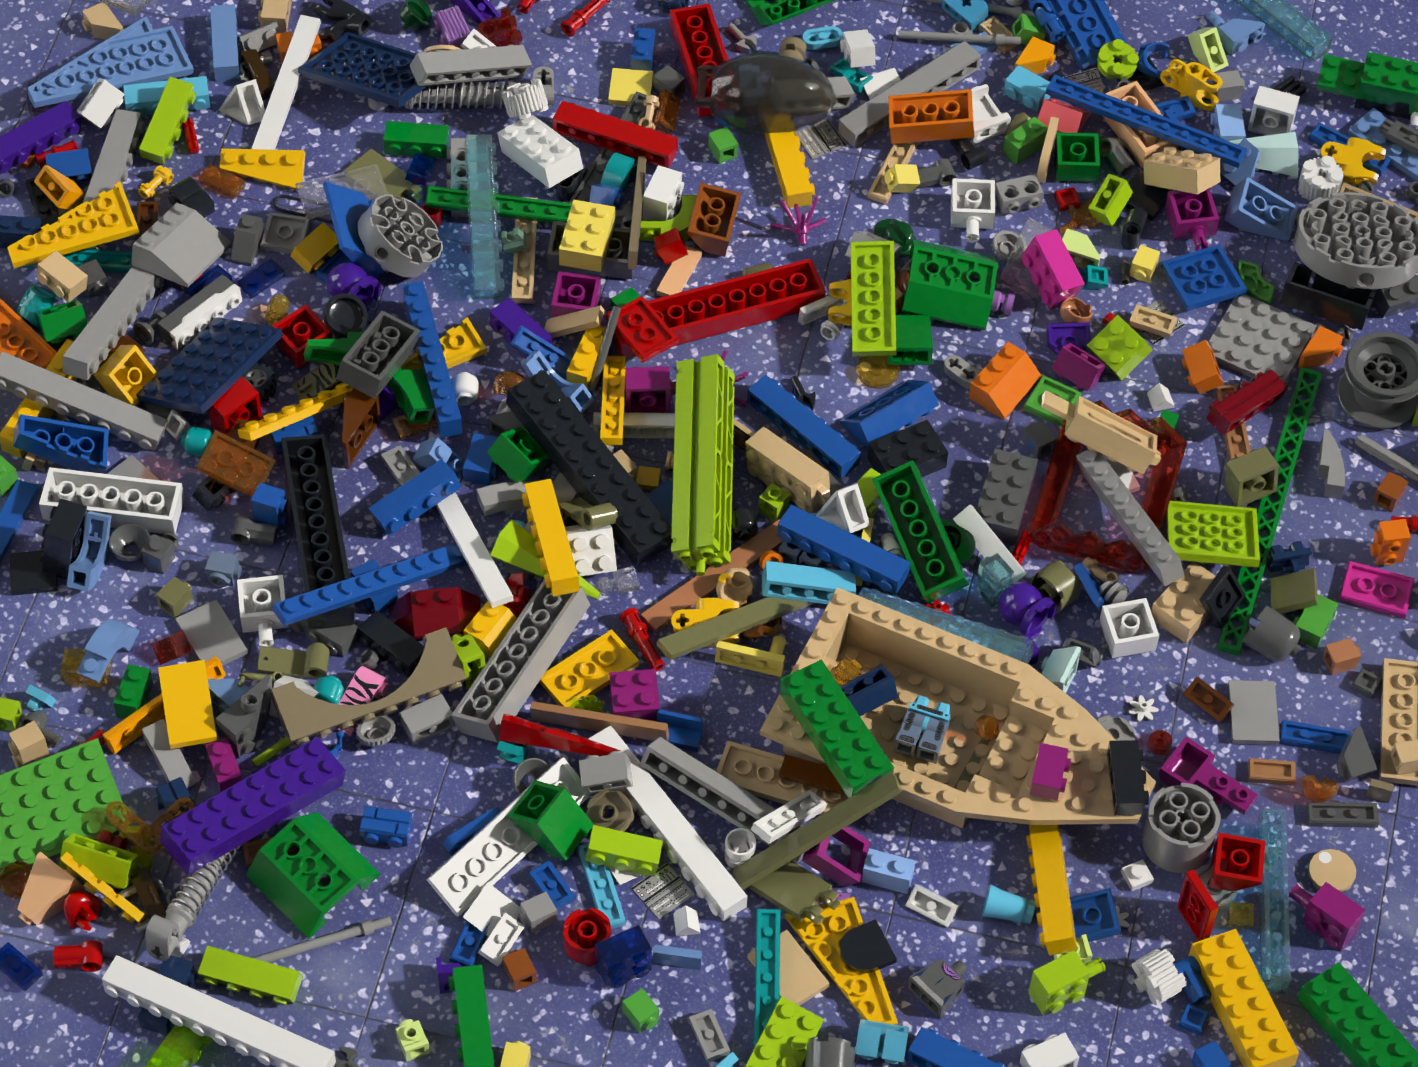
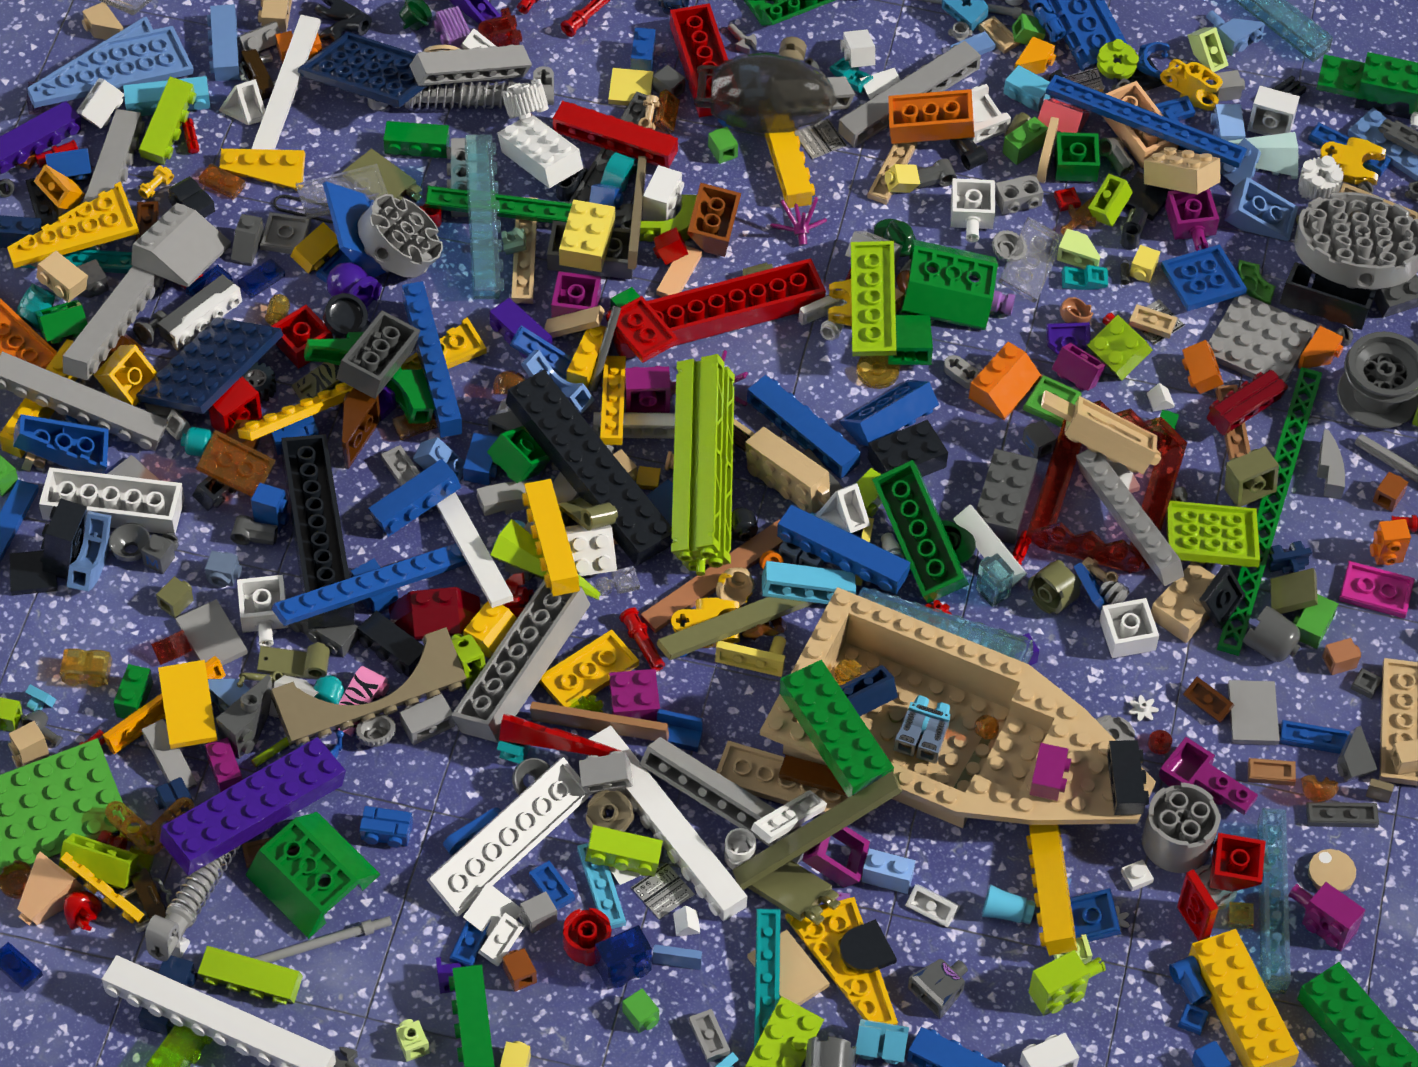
(84, 956): red piece -> none
(103, 645): medium blue arch -> none
(370, 660): dark grey hinge -> none
(419, 169): clear blue plate -> none
(465, 388): white head -> none
(551, 819): green slope -> none
(774, 502): lime brick -> none
(802, 395): black bar -> none
(822, 37): medium azure plate -> none
(999, 39): light grey bar -> none
(1024, 607): dark purple tile -> none
(1052, 269): dark pink brick -> none
(1061, 666): light aqua slope -> none
(1093, 657): dark grey helmet -> none
(1158, 976): white brick -> none

